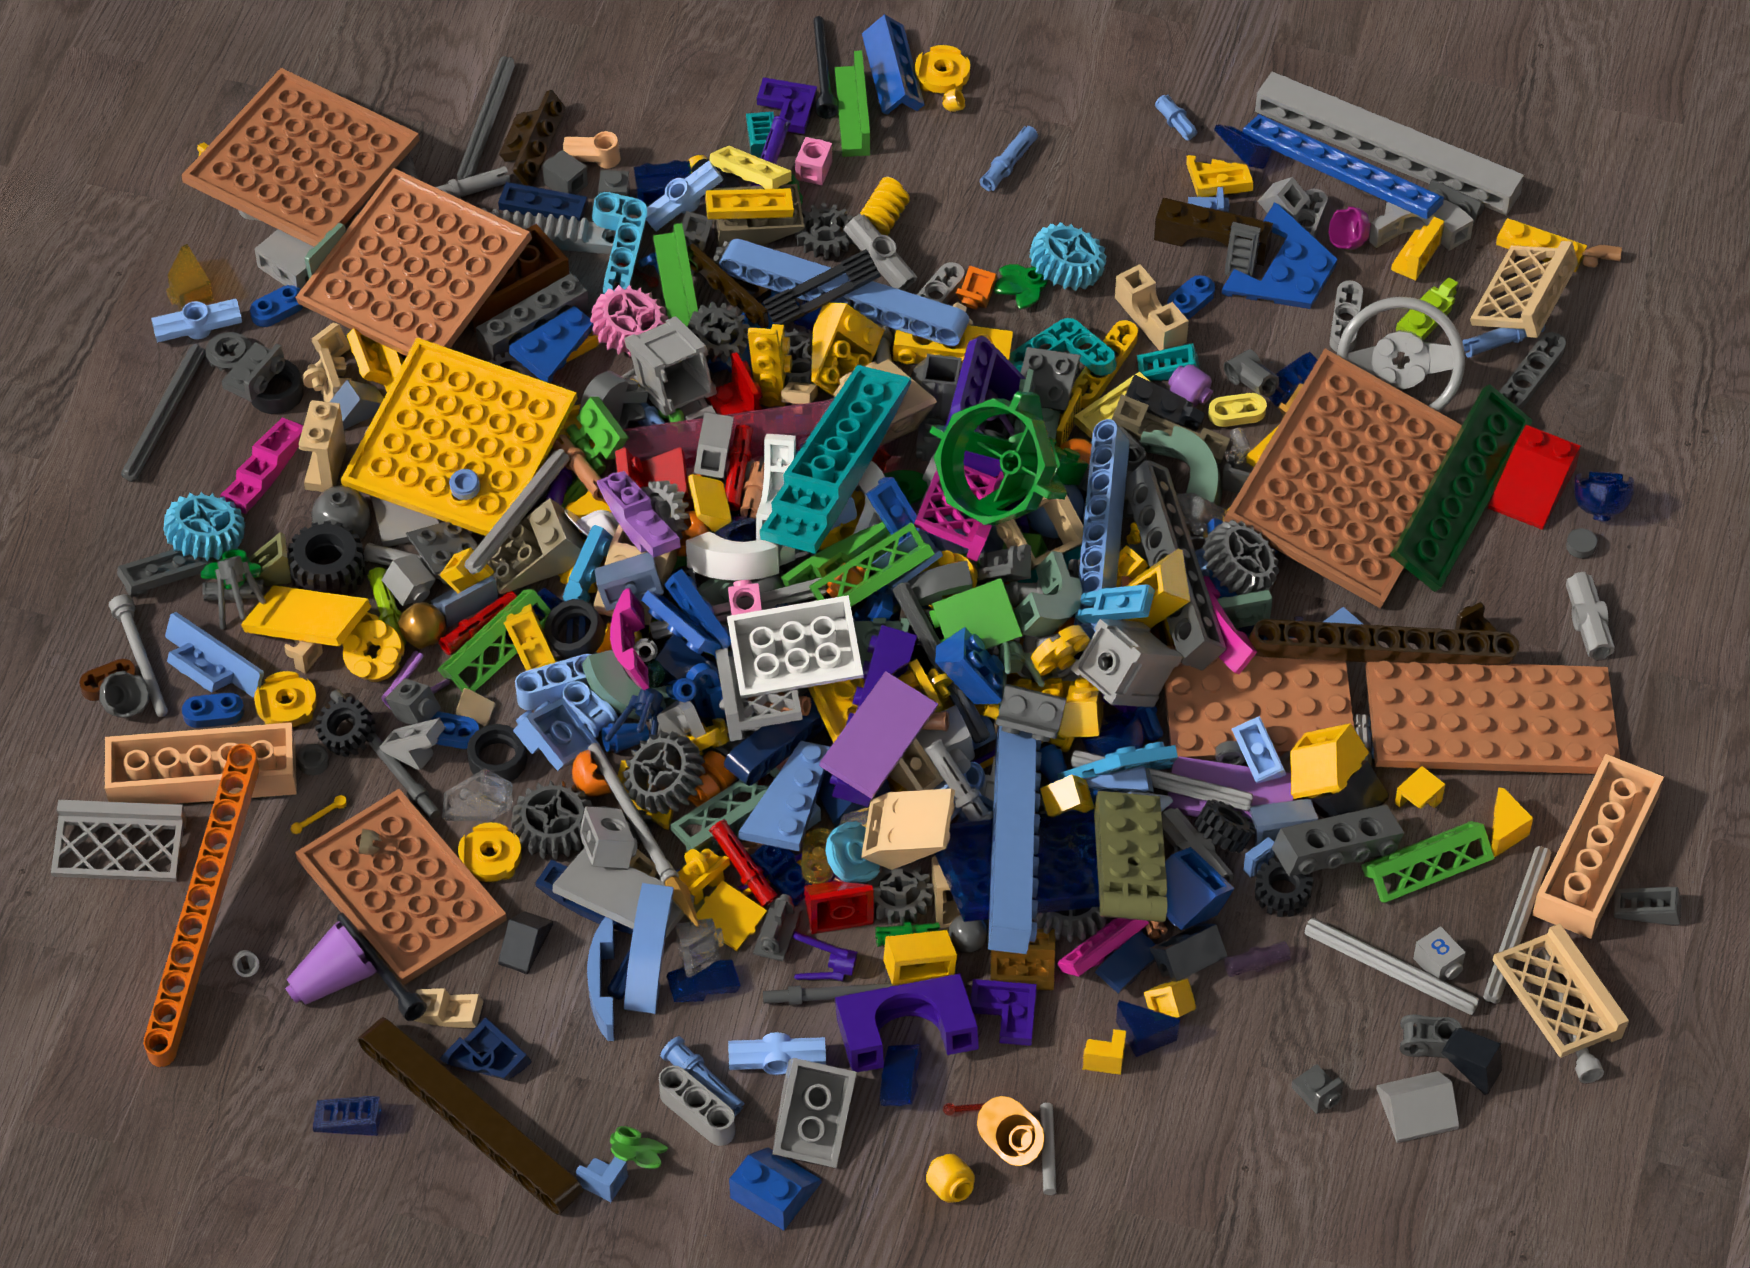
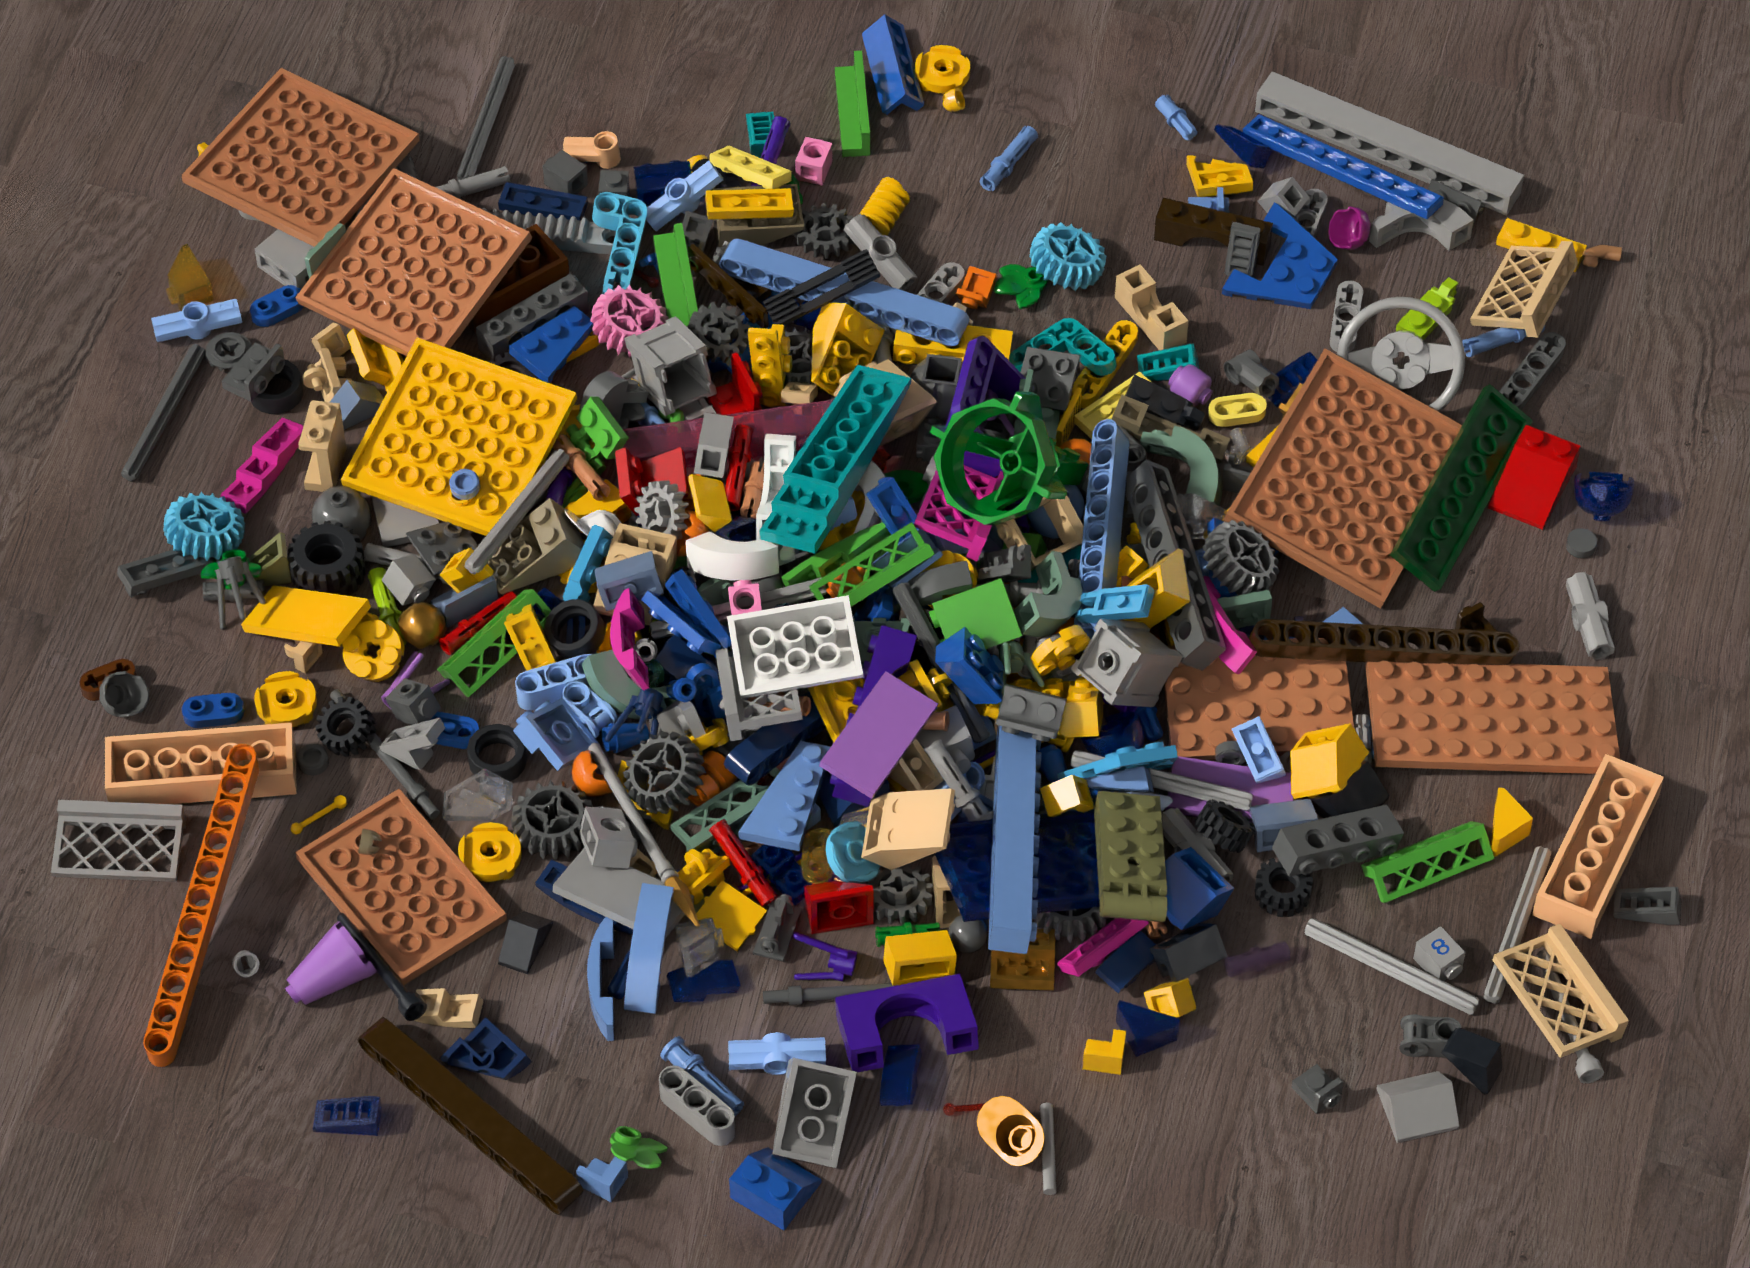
(123, 610): light grey piece -> none
(208, 659): medium blue bracket -> none
(475, 707): tan slope -> none
(531, 137): dark brown bracket -> none
(635, 515): medium lavender slope -> none
(792, 98): dark purple plate -> none
(826, 103): black piece -> none
(950, 1178): yellow head -> none
(1012, 1002): dark purple plate -> none
(1195, 293): blue plate -> none
(1257, 856): medium blue tile -> none
(1419, 249): yellow bracket -> none
(1420, 789): yellow panel -> none

